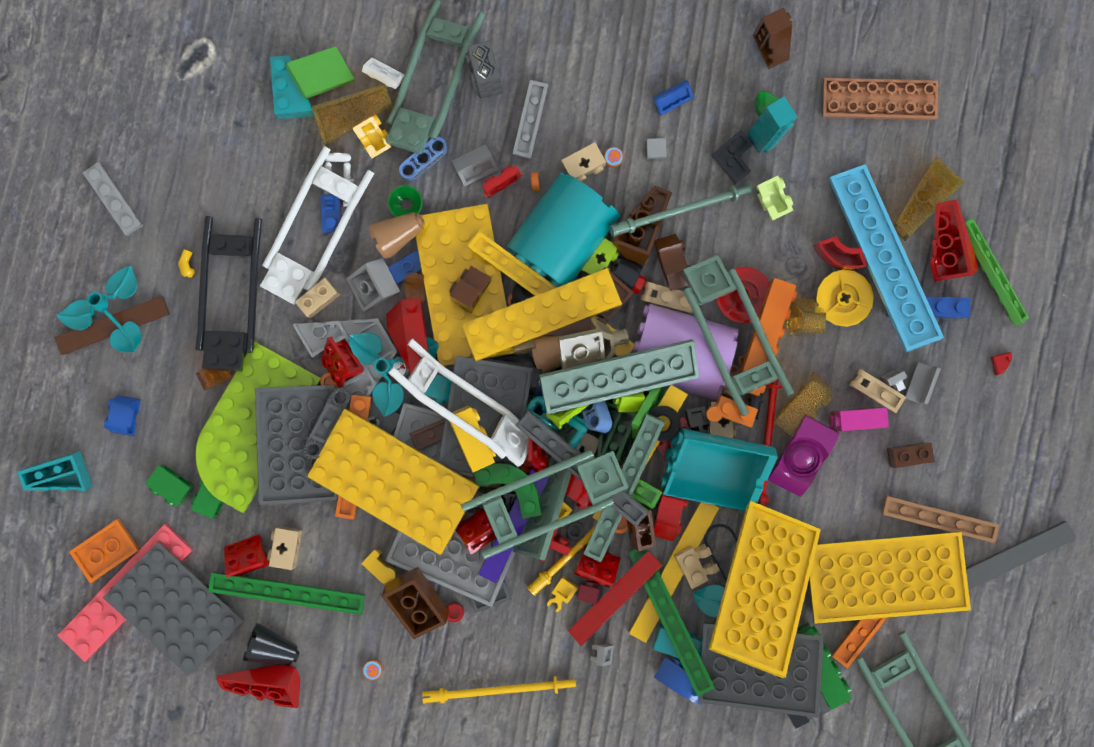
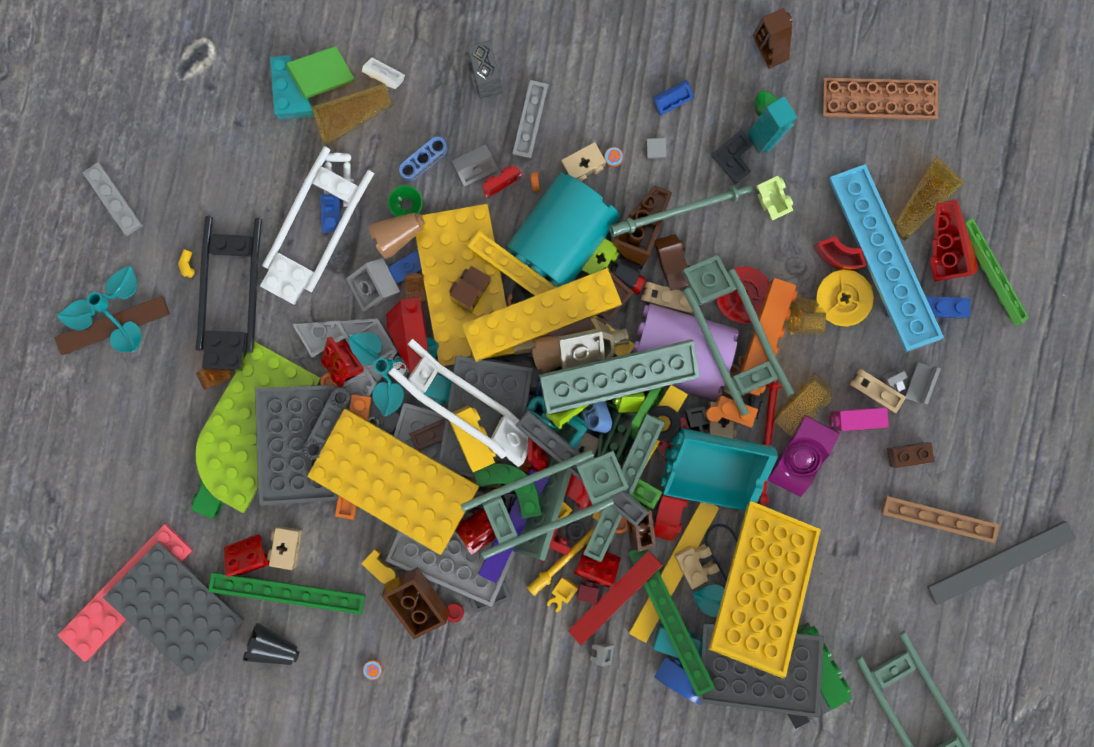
(59, 473): teal wedge -> none
(104, 550): orange plate -> none
(122, 415): blue cylinder -> none
(169, 485): green brick -> none
(272, 682): red wedge -> none
(317, 298): tan brick -> none
(372, 136): yellow cylinder -> none
(413, 129): sand green plate -> none
(443, 695): yellow bar -> none
(856, 640): orange plate -> none
(889, 578): yellow plate -> none
(1001, 362): red tile -> none

